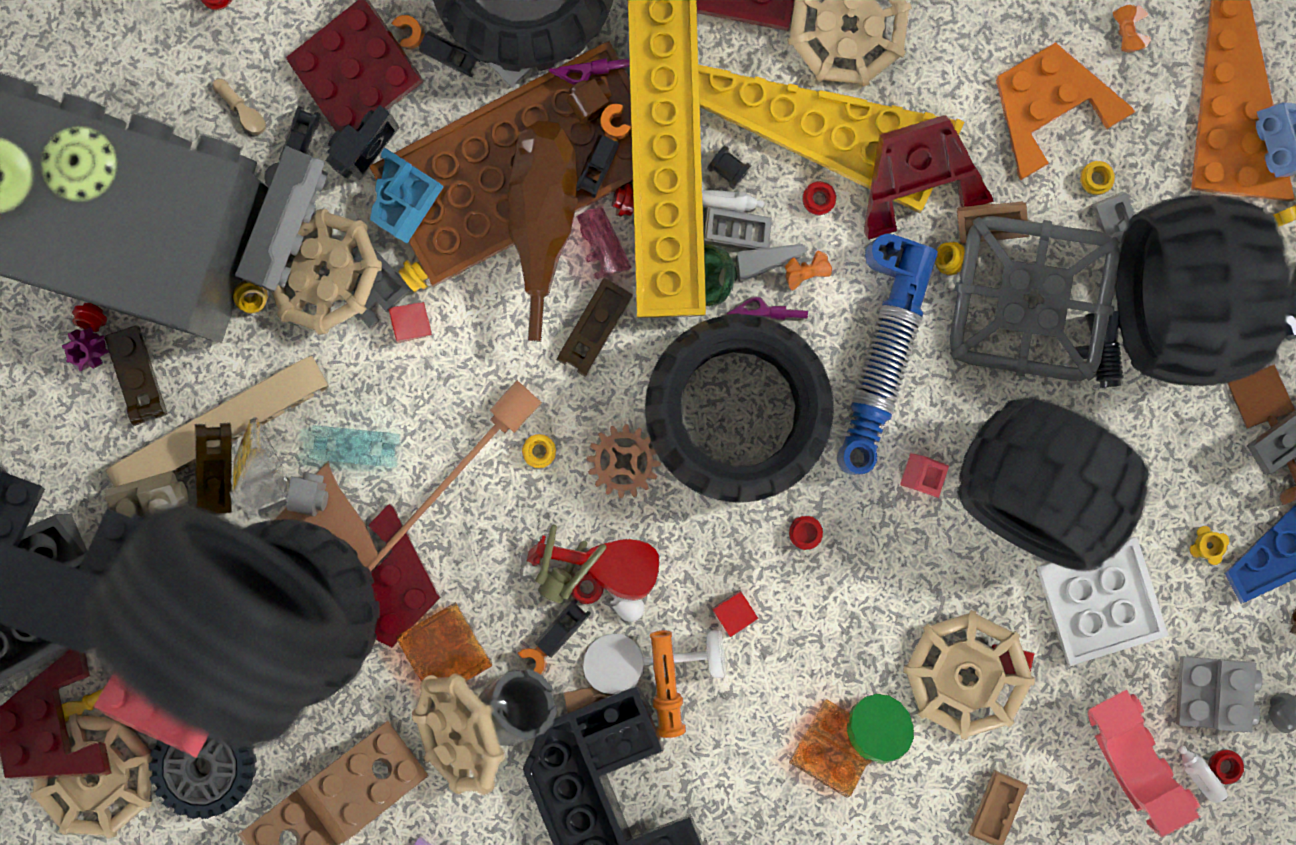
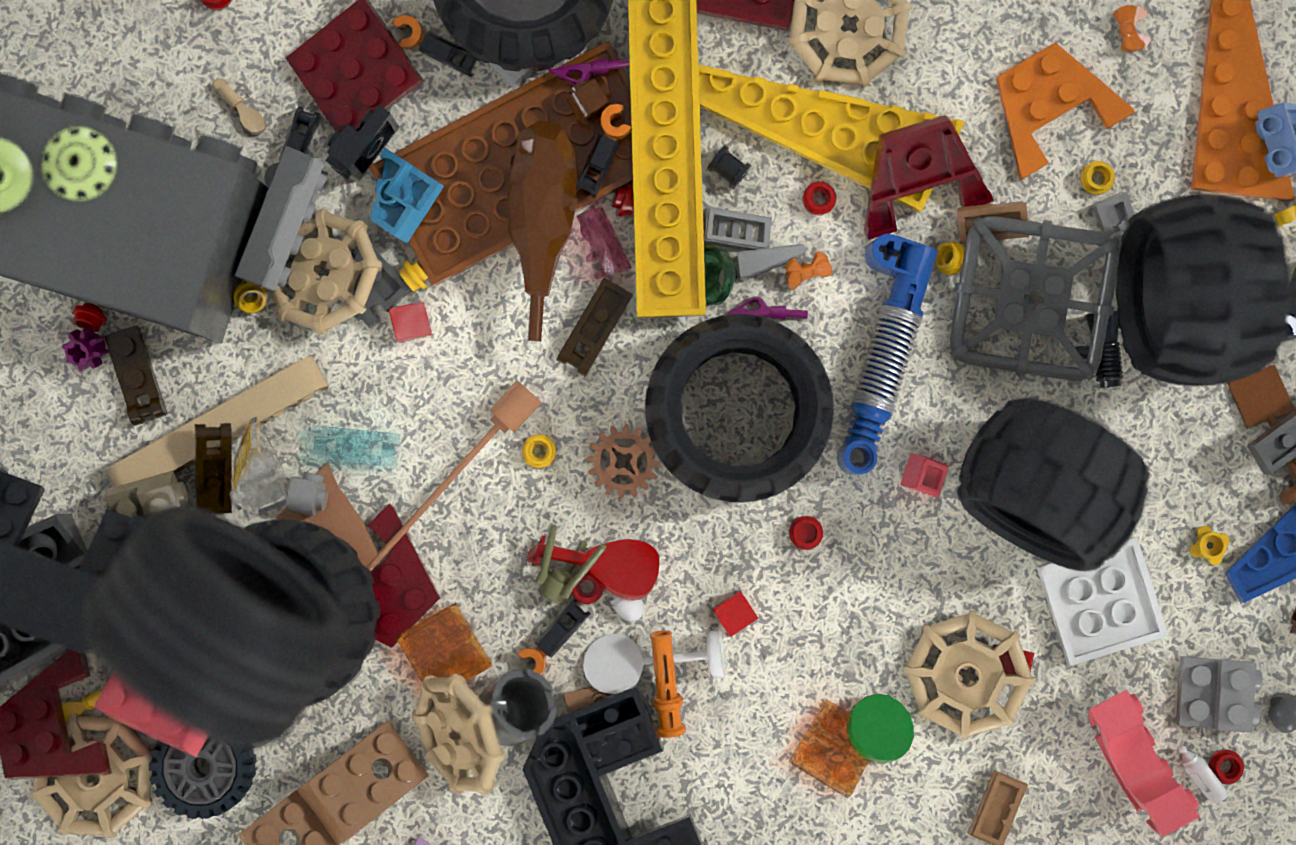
(730, 201): white piece -> none

